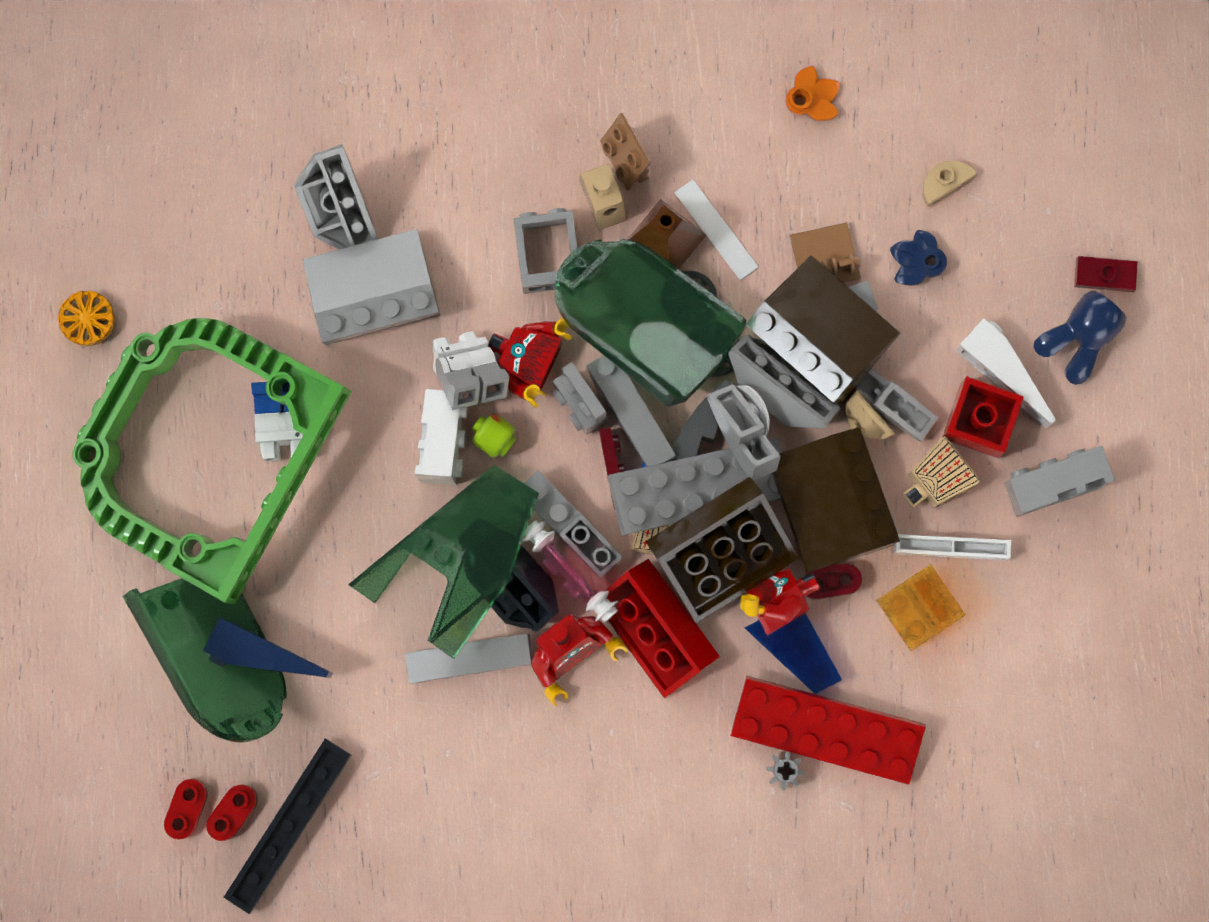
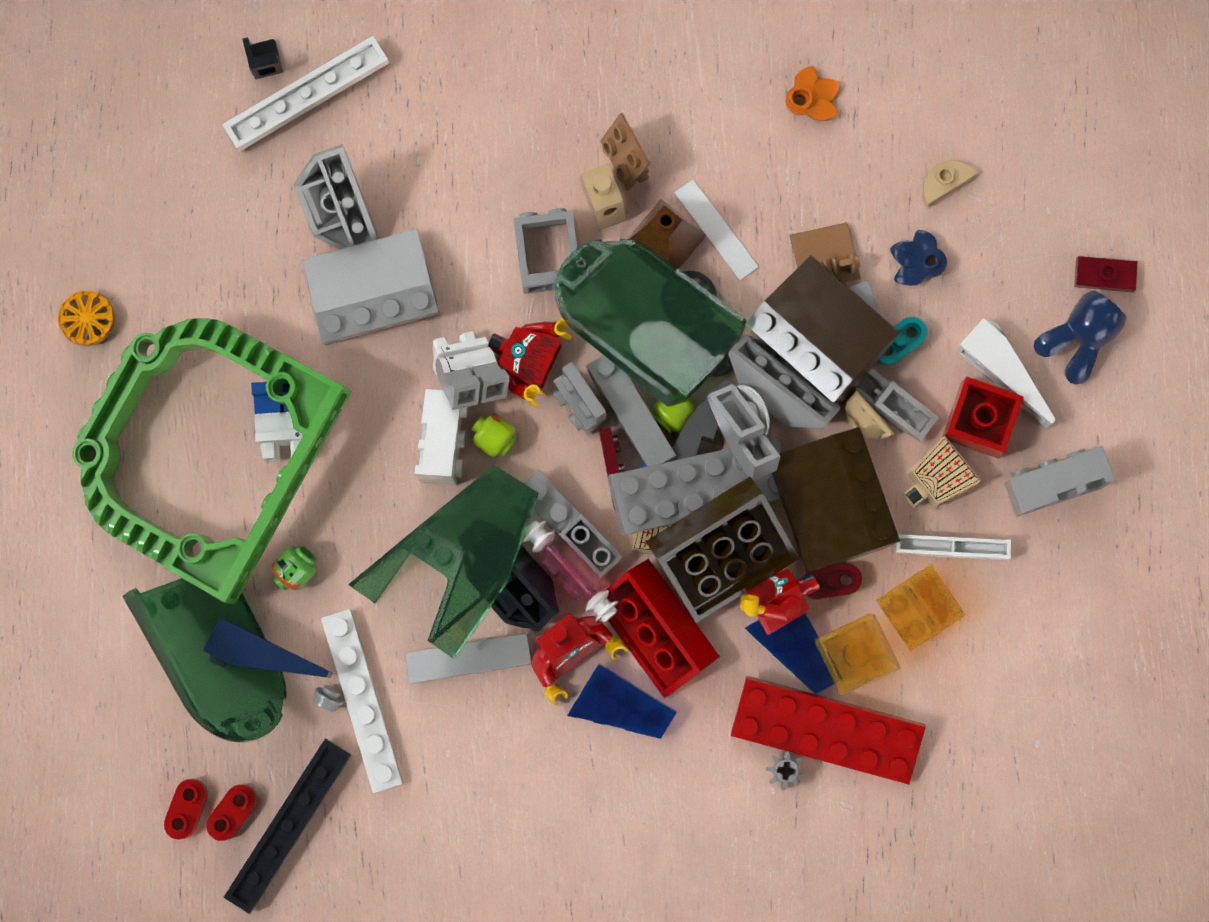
(262, 58): none -> black panel
(294, 568): none -> bright green head
(305, 93): none -> white plate
(328, 698): none -> light grey plate
(362, 701): none -> white plate
(621, 704): none -> clear blue wing
(673, 417): none -> lime head
(857, 654): none -> clear yellow slope
(903, 345): none -> teal plate

